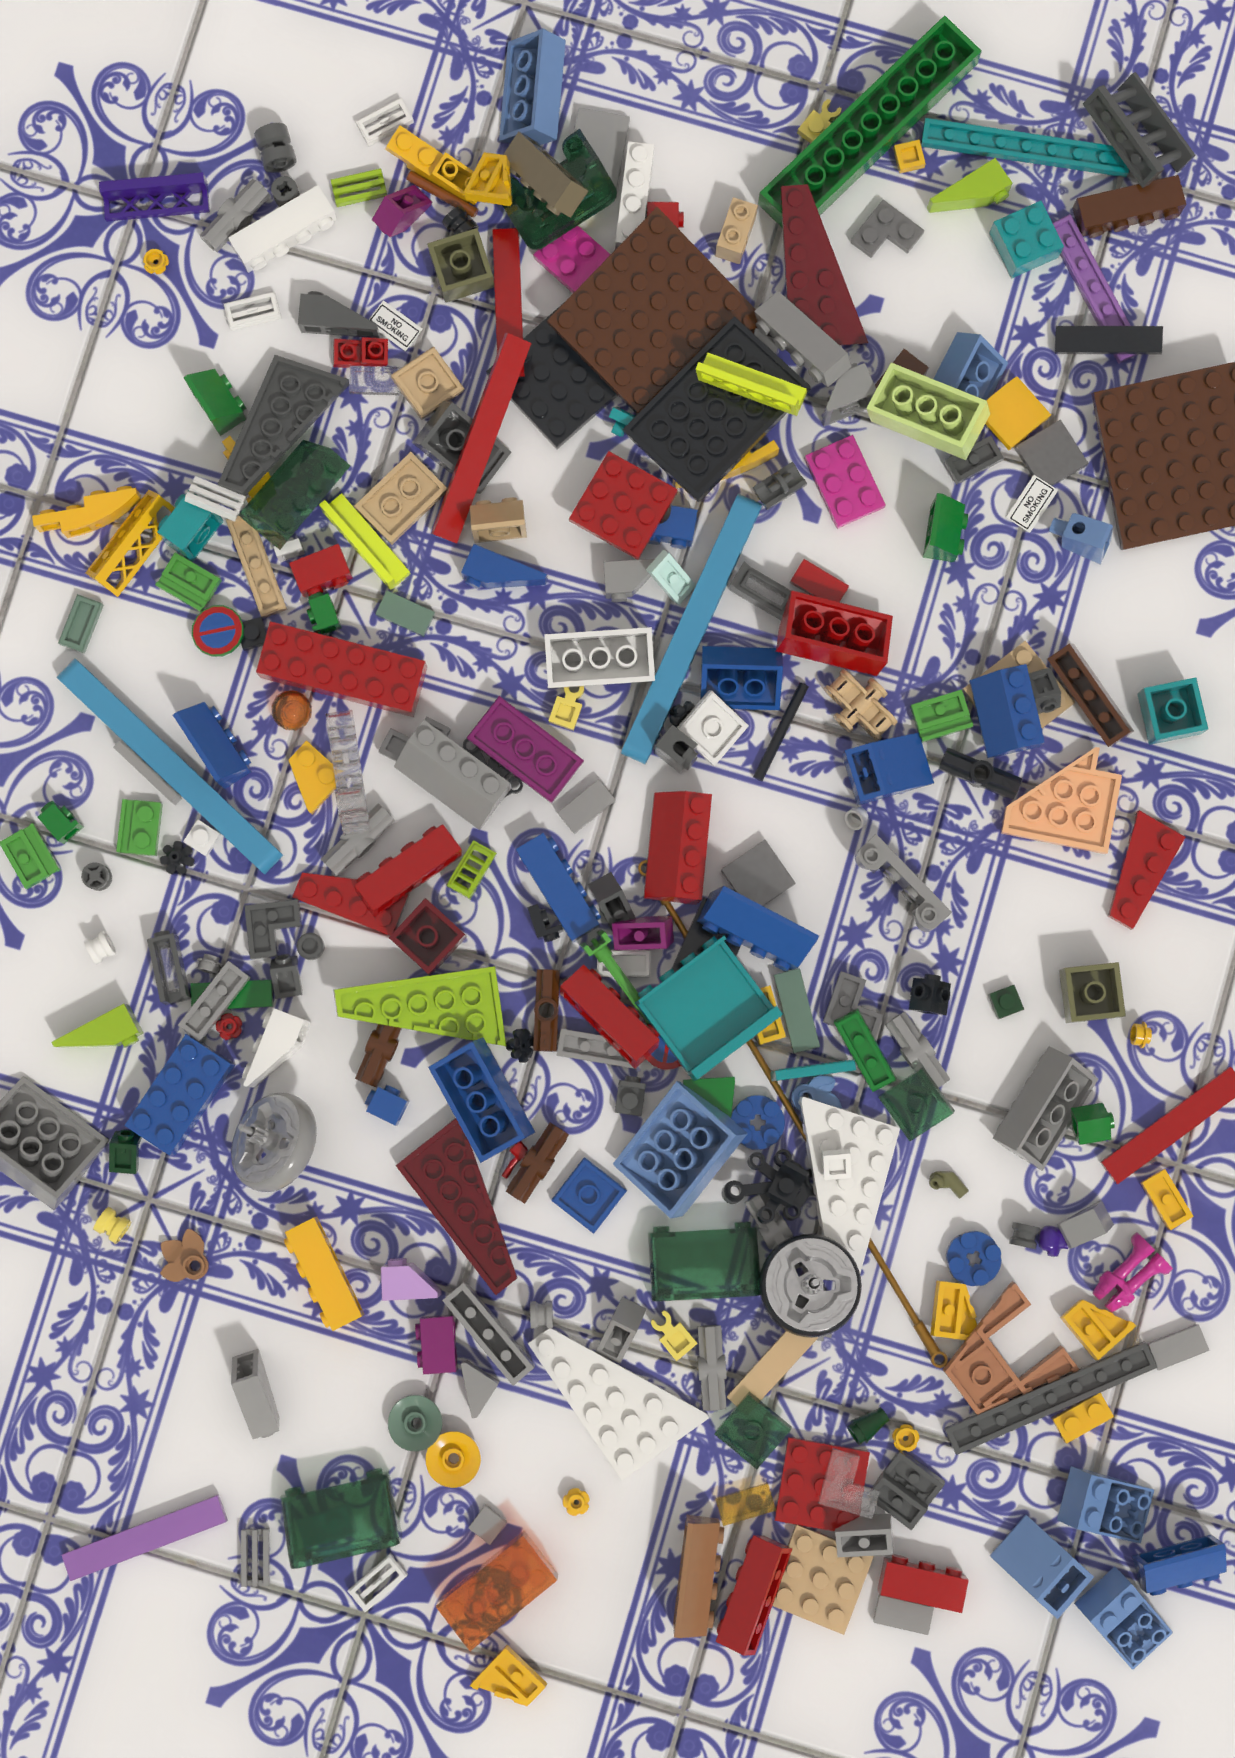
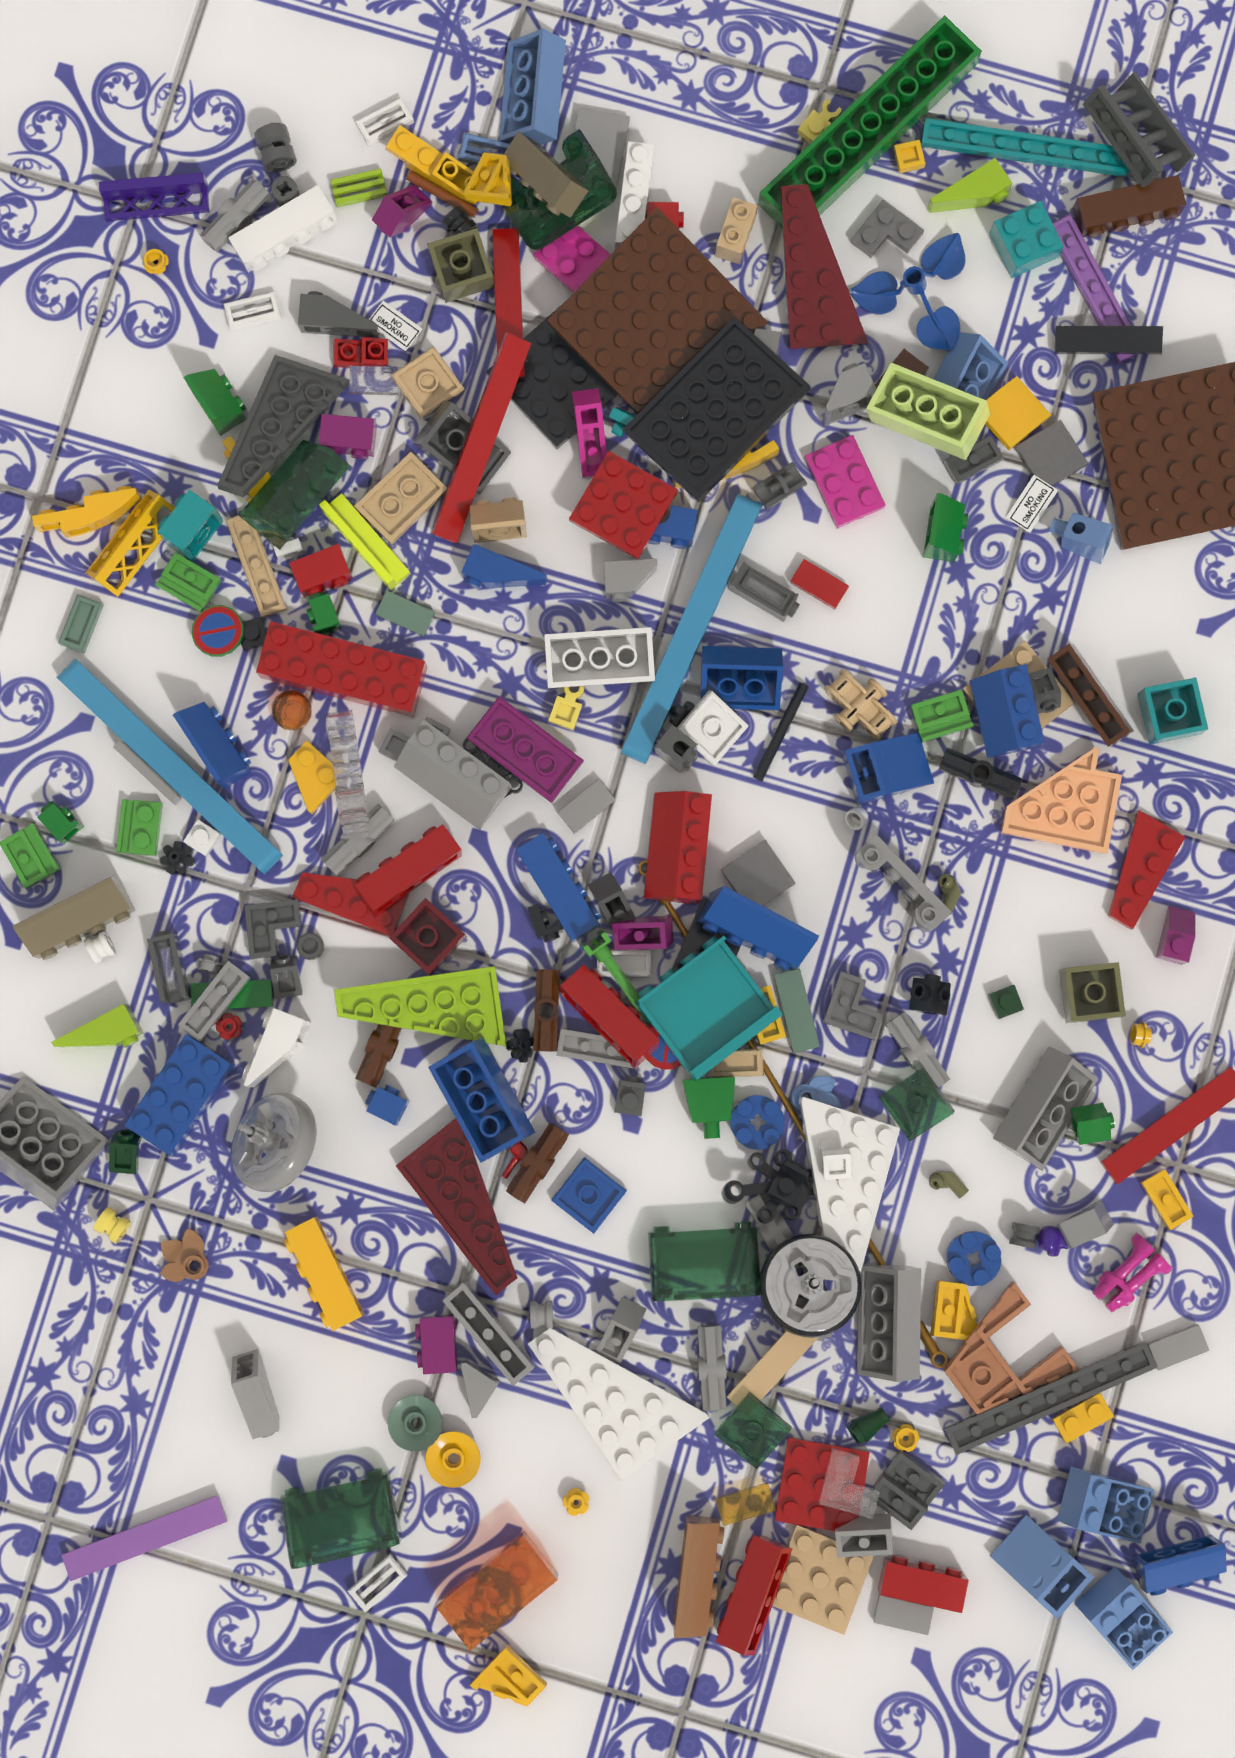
(75, 918): none -> dark tan slope
(92, 873): dark grey wheel -> none
(217, 496): white tile -> none
(255, 1582): light grey tile -> none
(348, 435): none -> magenta brick
(406, 1281): lavender slope -> none
(464, 891): lime slope -> none
(472, 159): none -> medium blue tile
(487, 1524): light grey tile -> none
(589, 430): none -> dark pink slope
(671, 577): light aqua plate -> none
(675, 1338): light yellow plate -> none
(679, 1150): medium blue slope -> none
(740, 1064): none -> tan tile
(751, 384): neon yellow fence -> none
(802, 339): light grey brick -> none
(813, 1070): teal tile -> none
(835, 633): red slope -> none
(865, 1050): green tile -> none
(878, 290): none -> blue plant
(889, 1322): none -> light grey slope
(950, 890): none -> olive arm
(1096, 1328): yellow wing -> none
(1177, 936): none -> magenta slope

